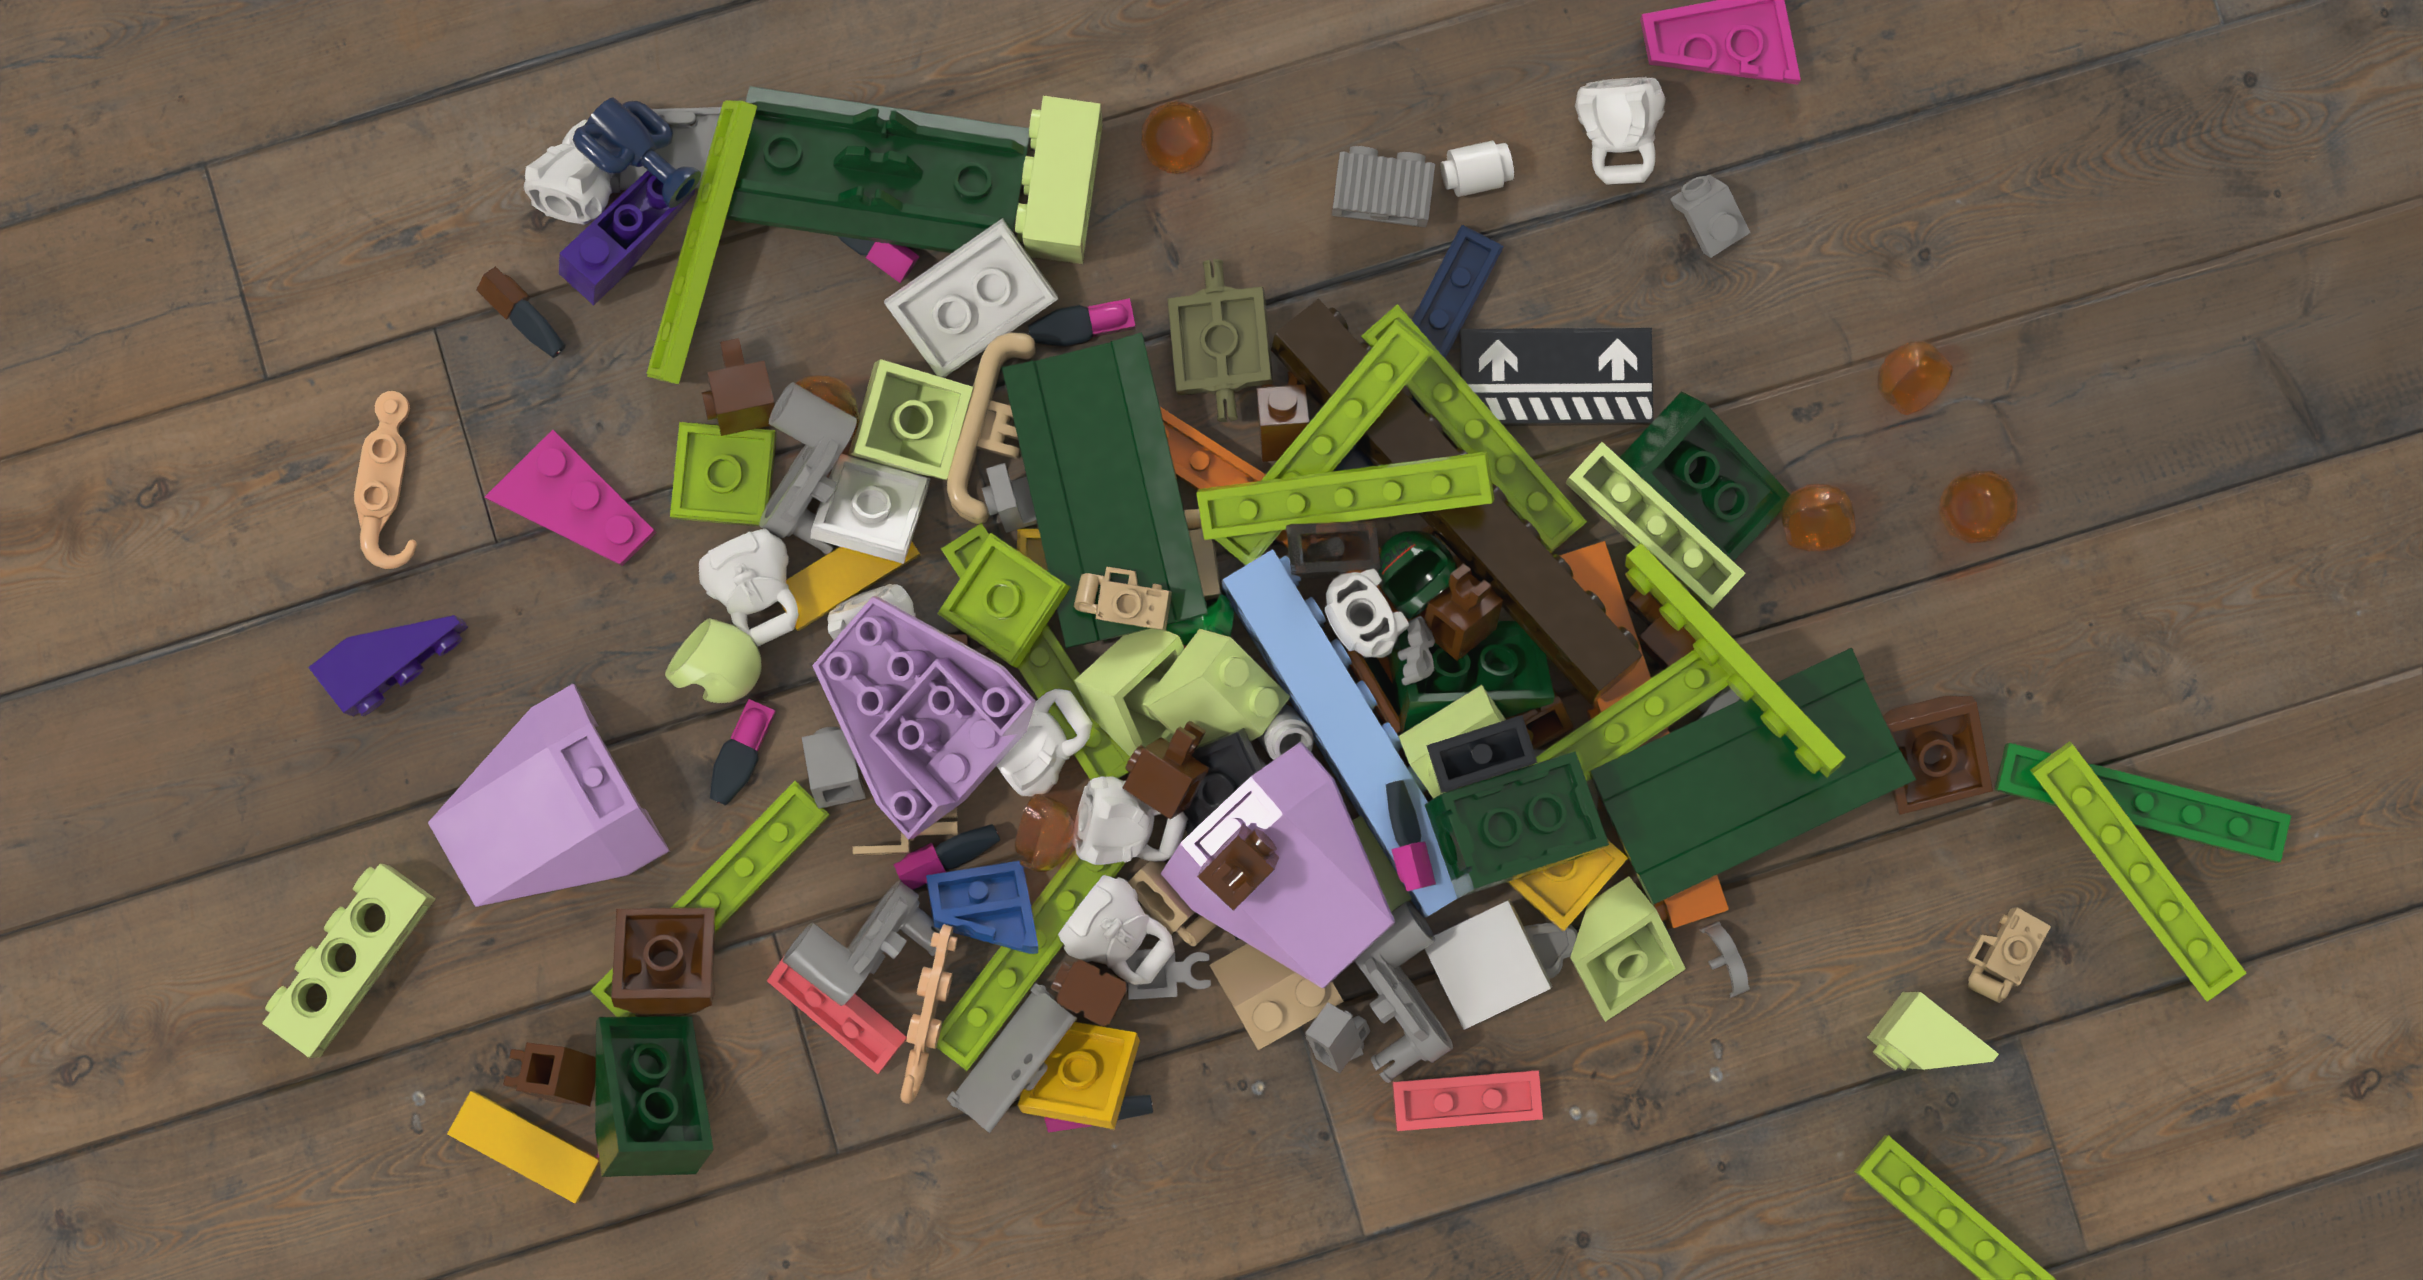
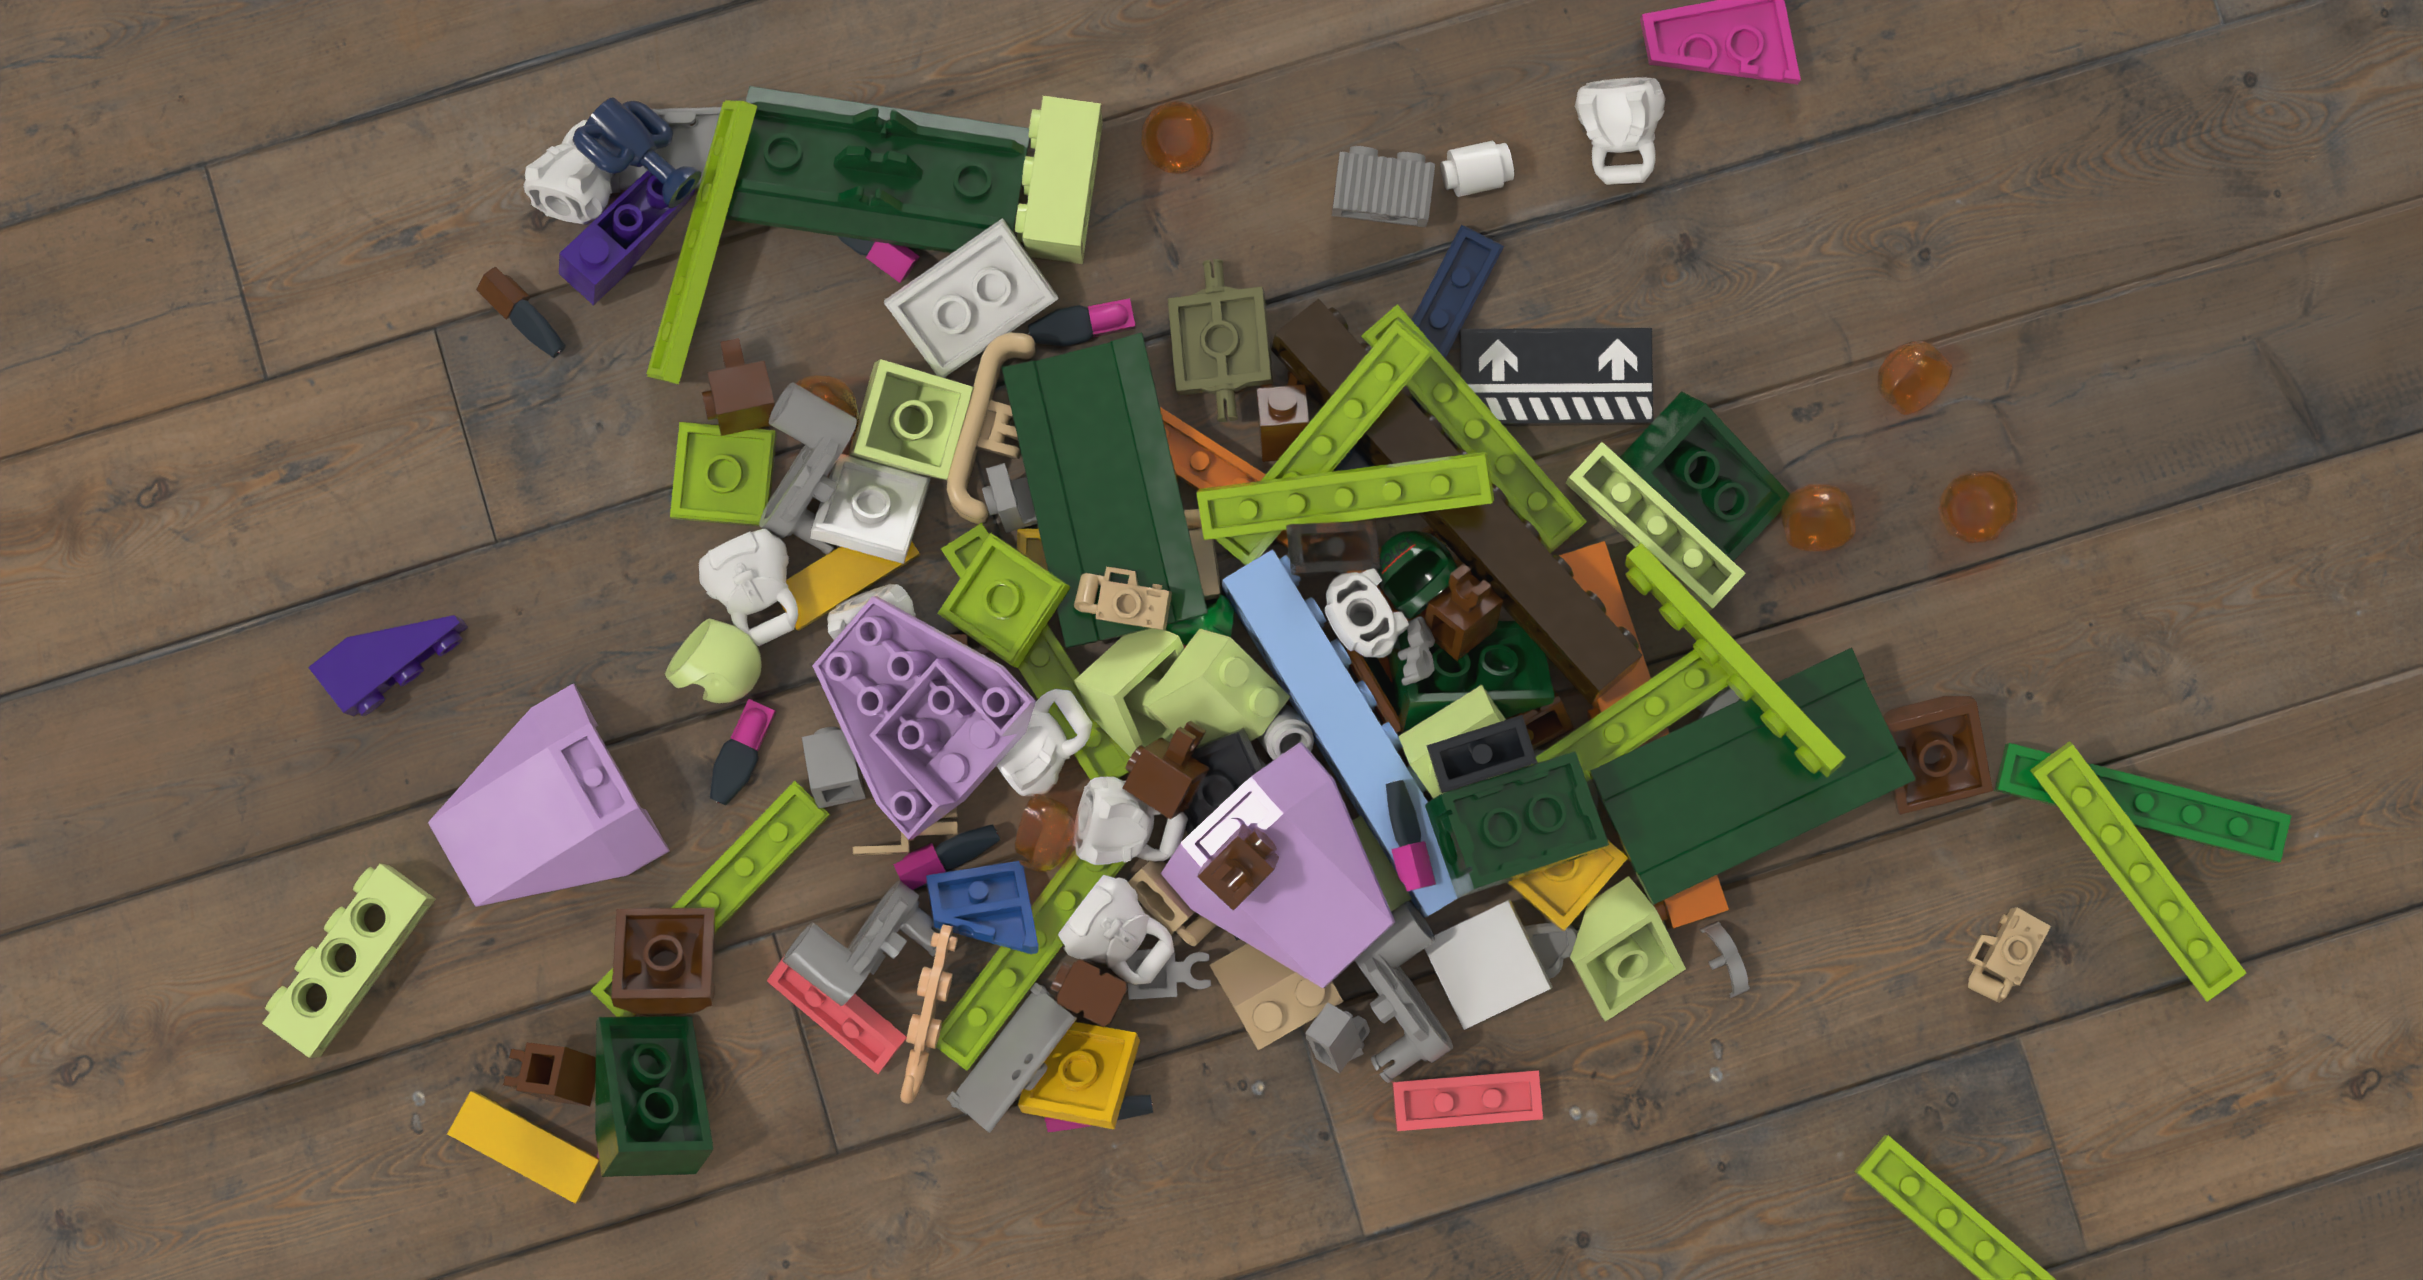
(381, 479): light nougat piece -> none
(572, 500): dark pink wing -> none
(1659, 639): reddish brown brick -> none
(1711, 213): light grey bracket -> none
(1924, 1037): yellowish green slope -> none

